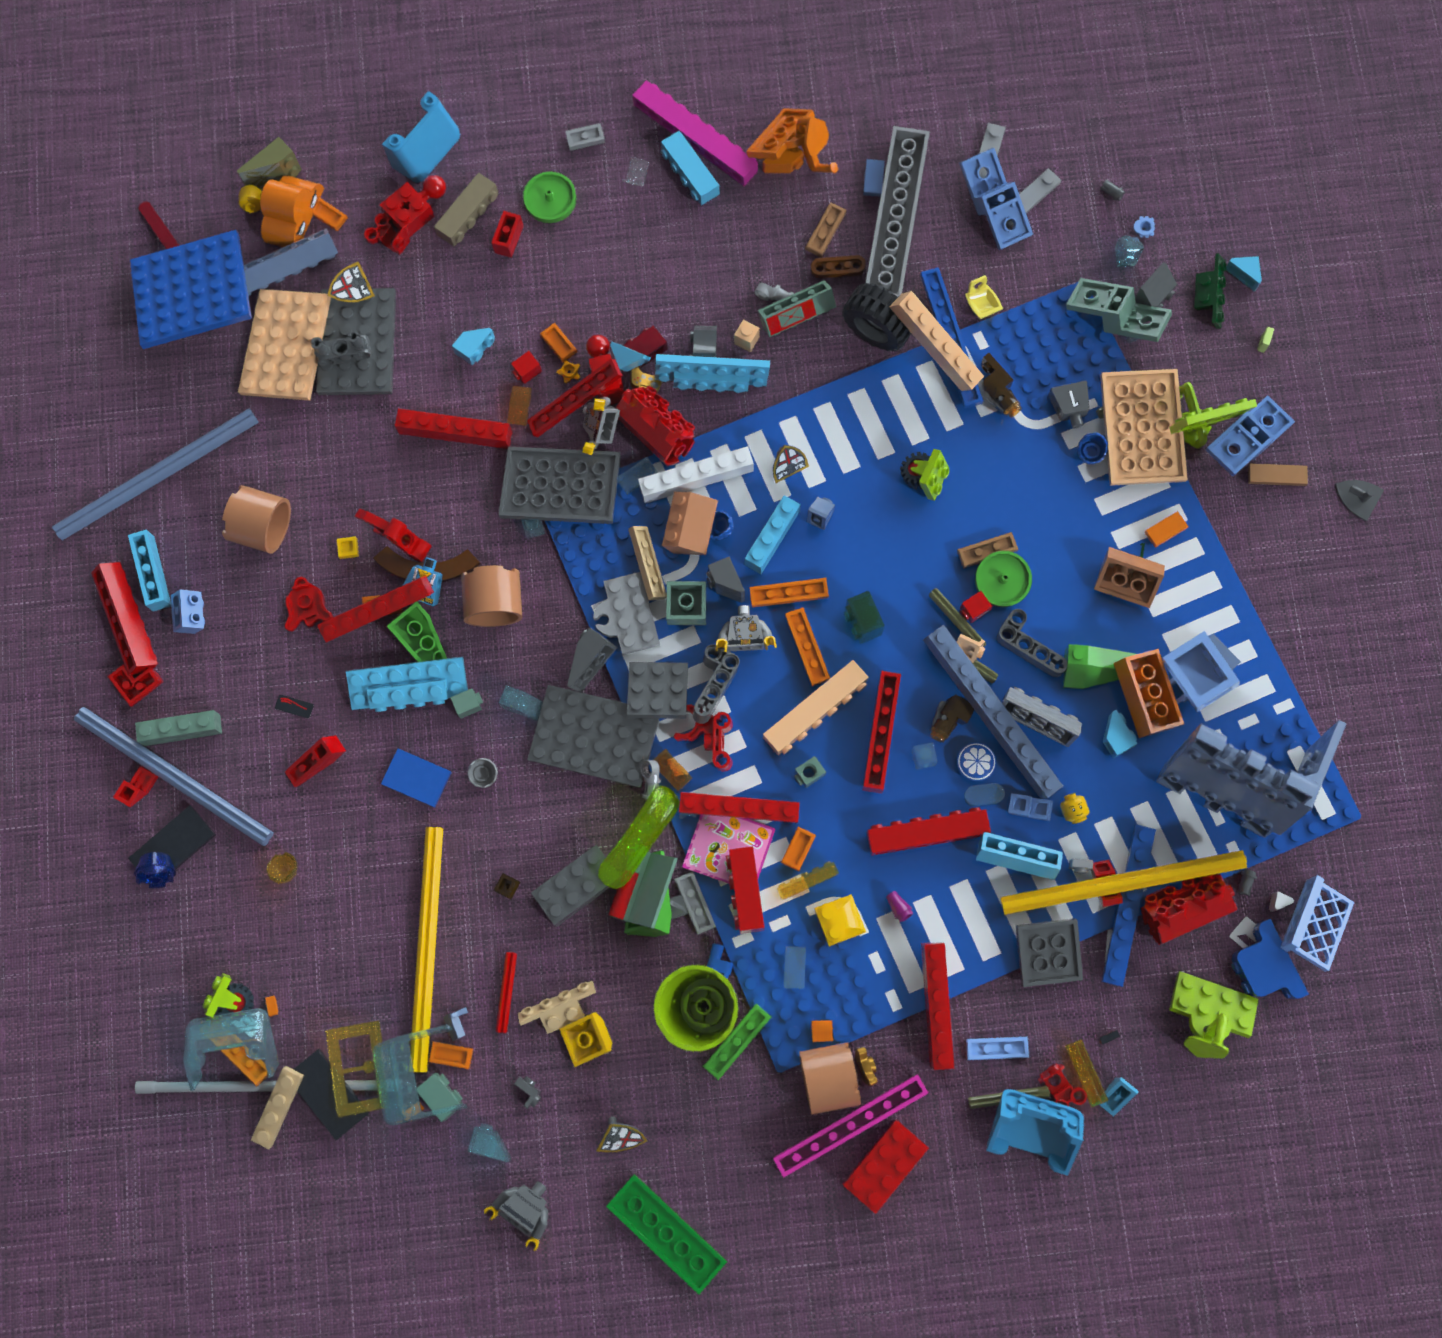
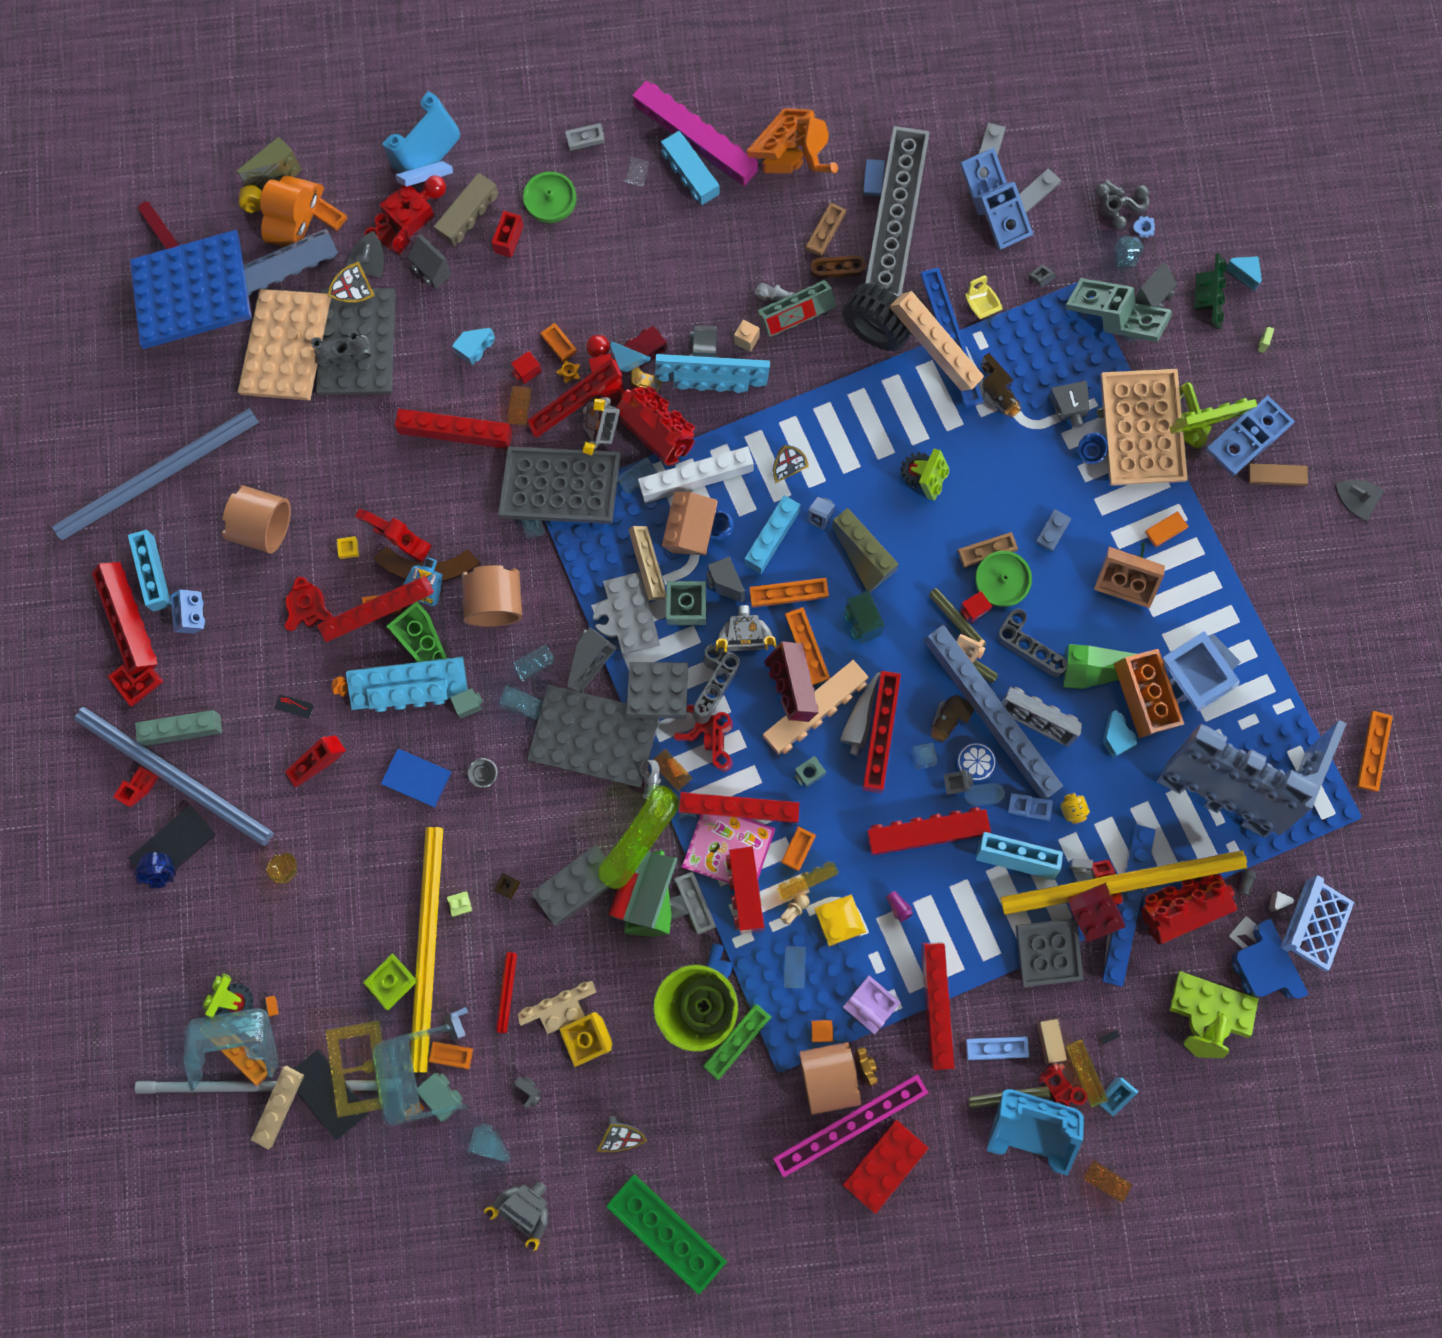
(339, 686): none -> orange plate
(369, 254): none -> dark grey shield
(390, 981): none -> lime tile
(421, 174): none -> light blue tile
(429, 263): none -> dark grey slope
(459, 904): none -> yellowish green tile
(534, 662): none -> clear light blue plate
(793, 681): none -> wedge
(795, 909): none -> tan axle
(858, 724): none -> light grey piece
(864, 551): none -> olive wedge
(871, 1004): none -> lavender plate
(958, 782): none -> dark grey bracket
(1042, 275): none -> dark grey tile
(1051, 1041): none -> tan panel
(1053, 530): none -> sand blue plate
(1096, 912): none -> dark red brick
(1108, 1181): none -> clear orange slope
(1119, 222): none -> dark grey piece
(1374, 751): none -> orange plate

